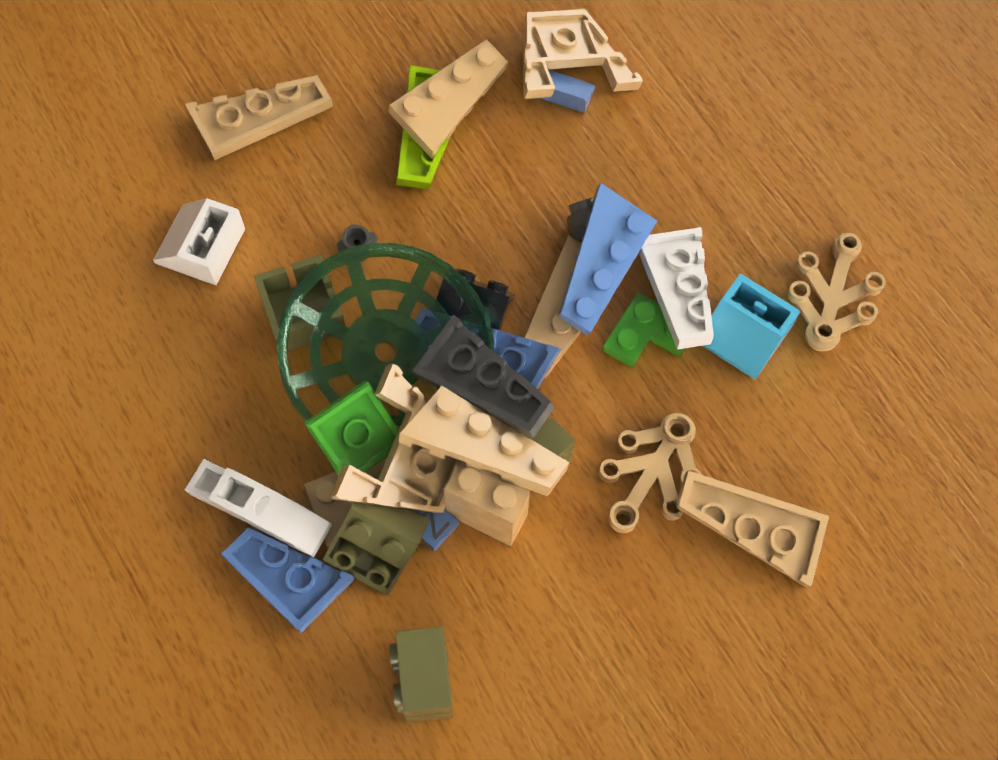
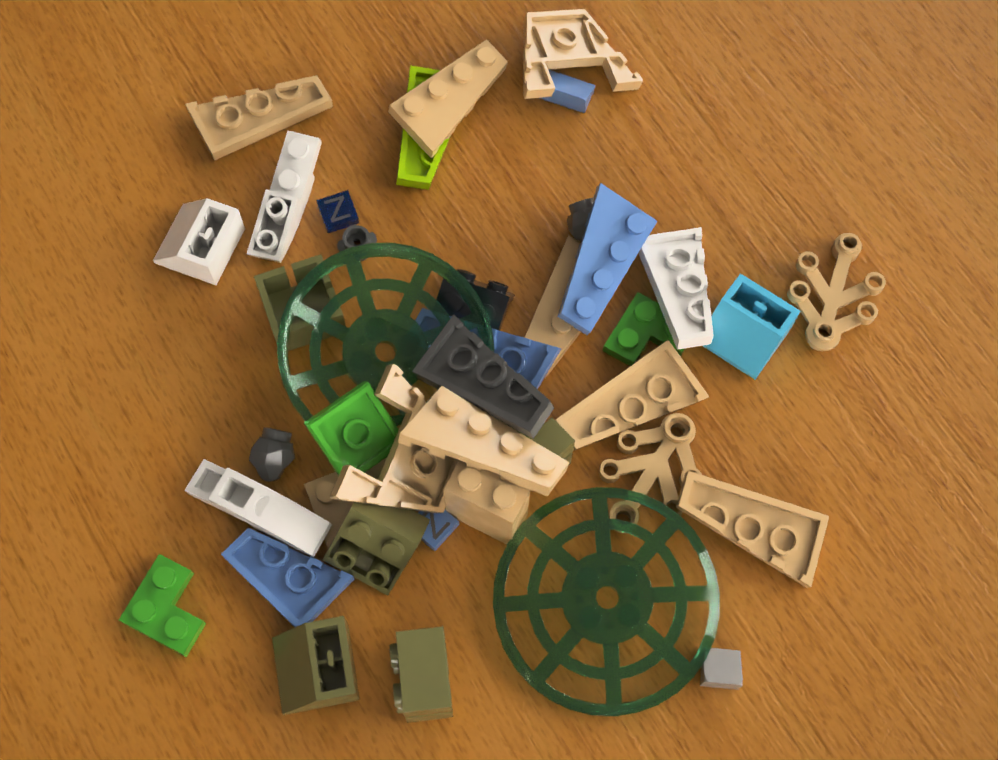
(154, 609): none -> bright green plate
(272, 453): none -> dark grey rock
(286, 199): none -> white slope
(315, 666): none -> olive slope
(337, 211): none -> clear blue tile
(603, 625): none -> clear green dish
(637, 395): none -> tan wing
(722, 669): none -> light grey slope

